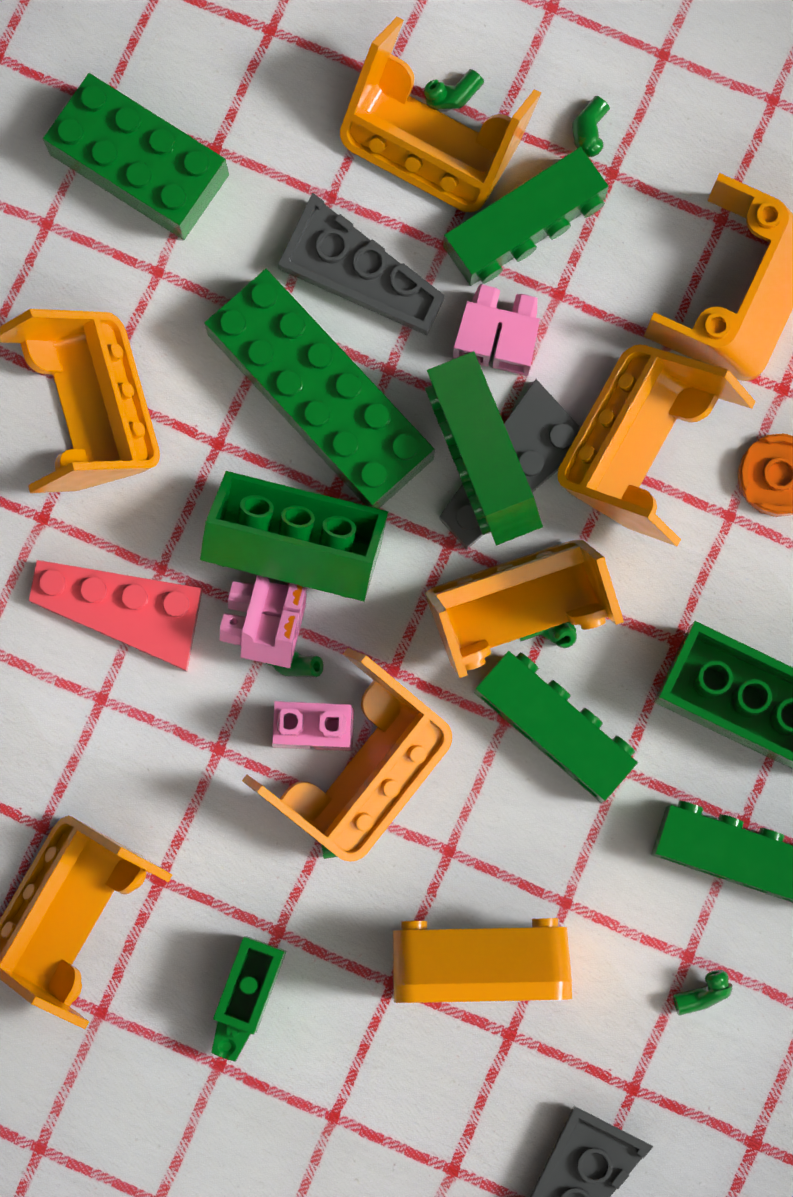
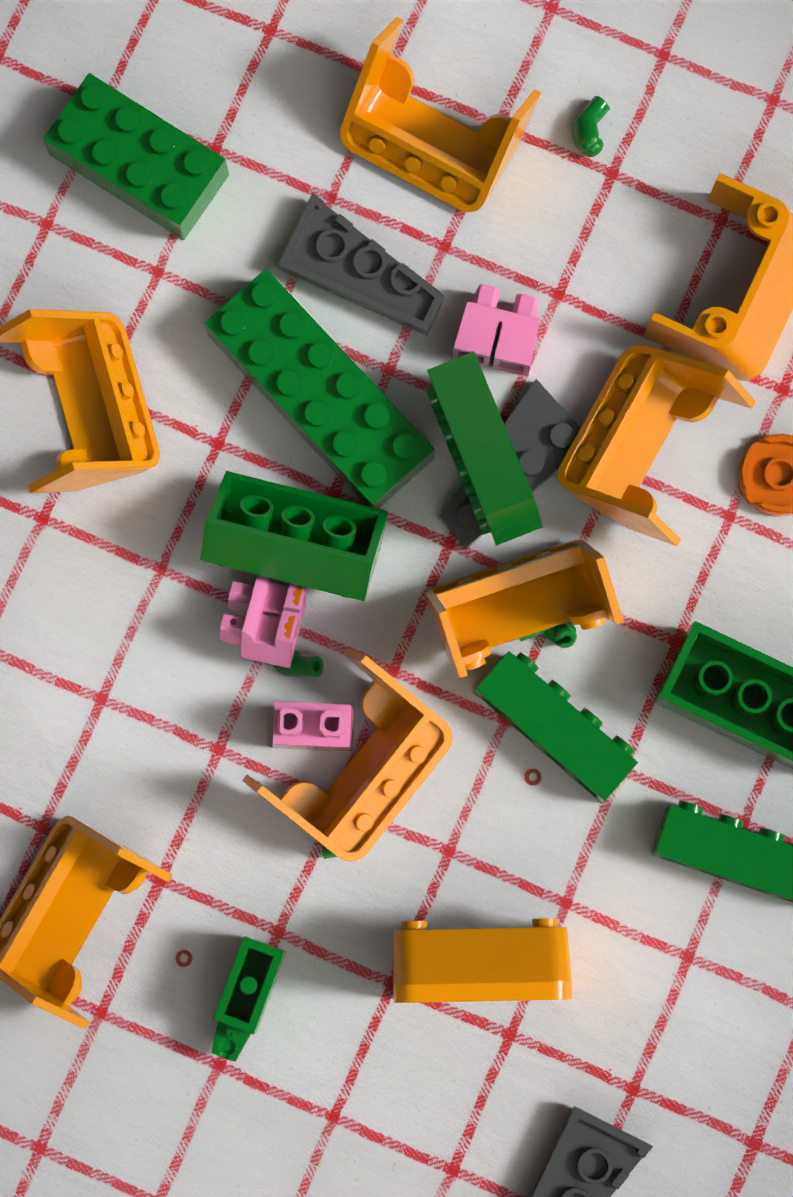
(130, 609): coral wing -> none
(177, 958): none -> clear red piece
(453, 96): green arm -> none
(526, 217): green brick -> none
(528, 781): none -> clear red piece
(702, 998): green arm -> none

